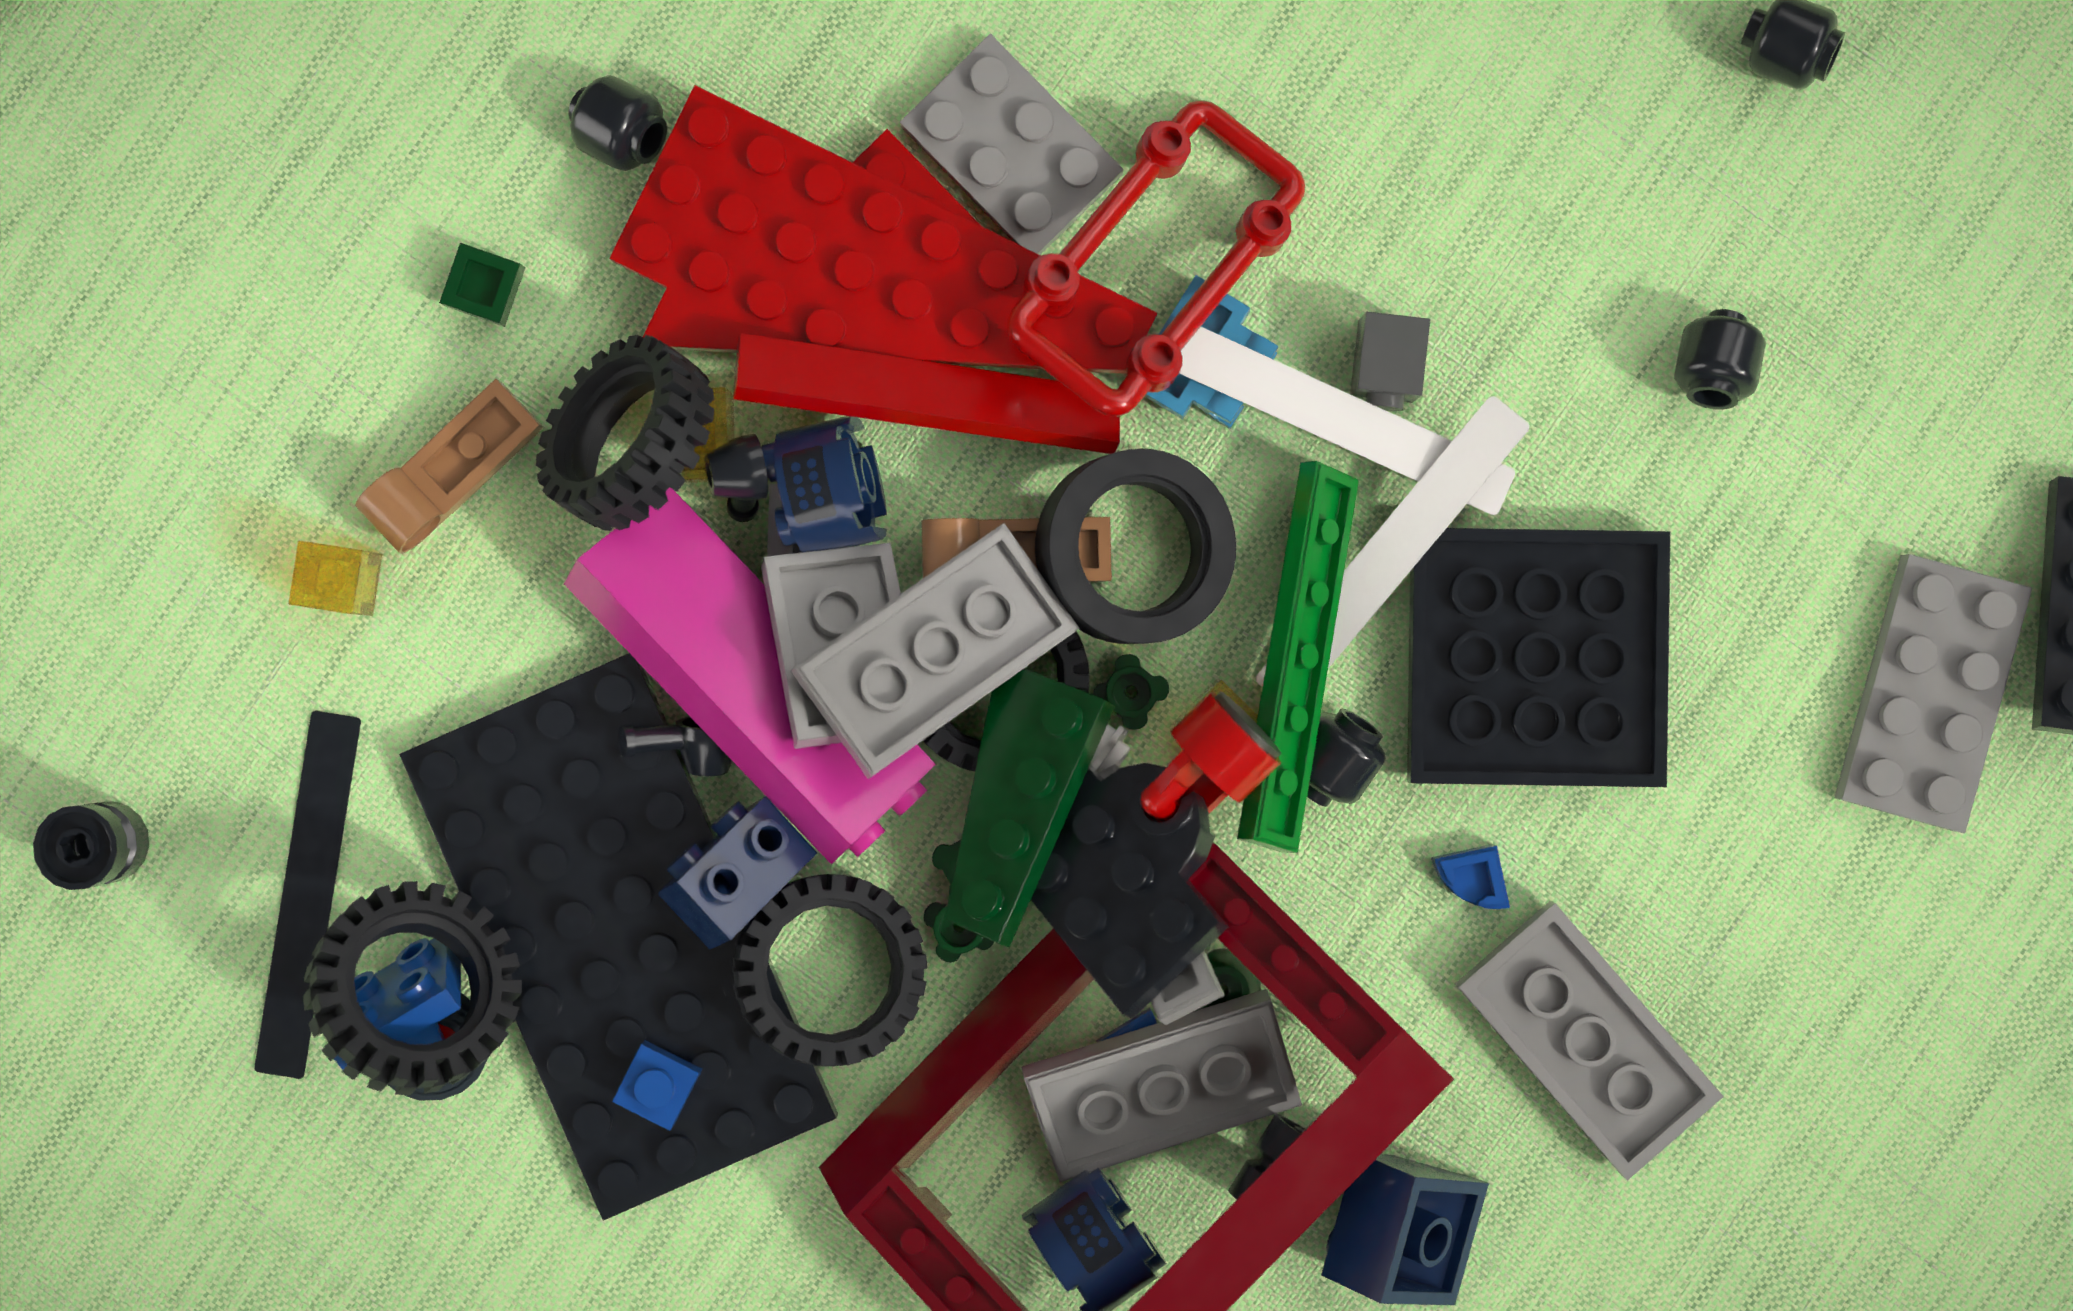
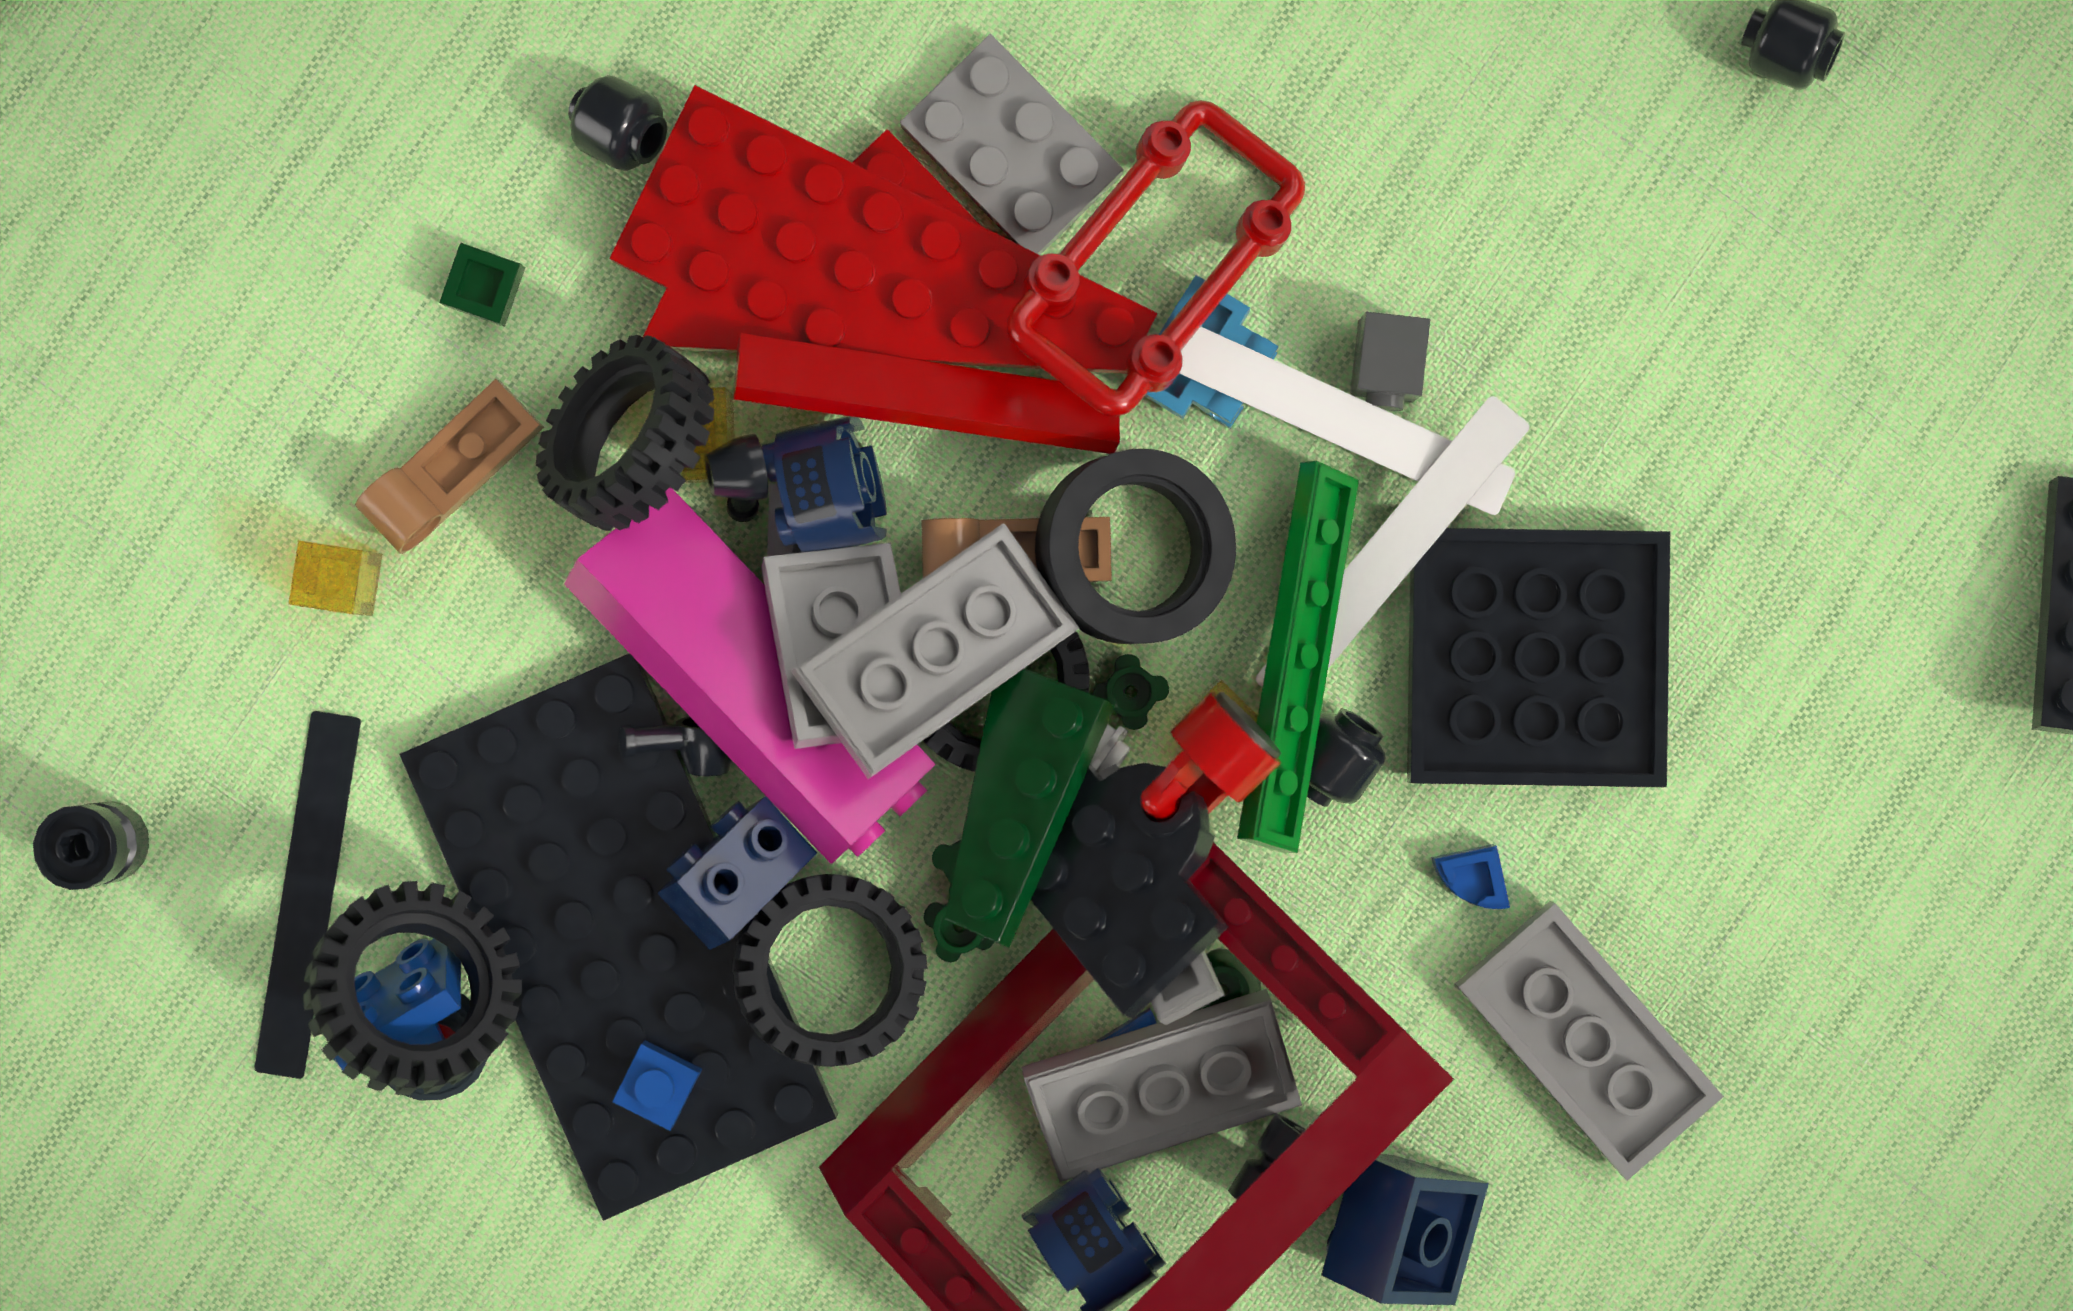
(1719, 359): black head -> none
(1933, 693): light grey plate -> none

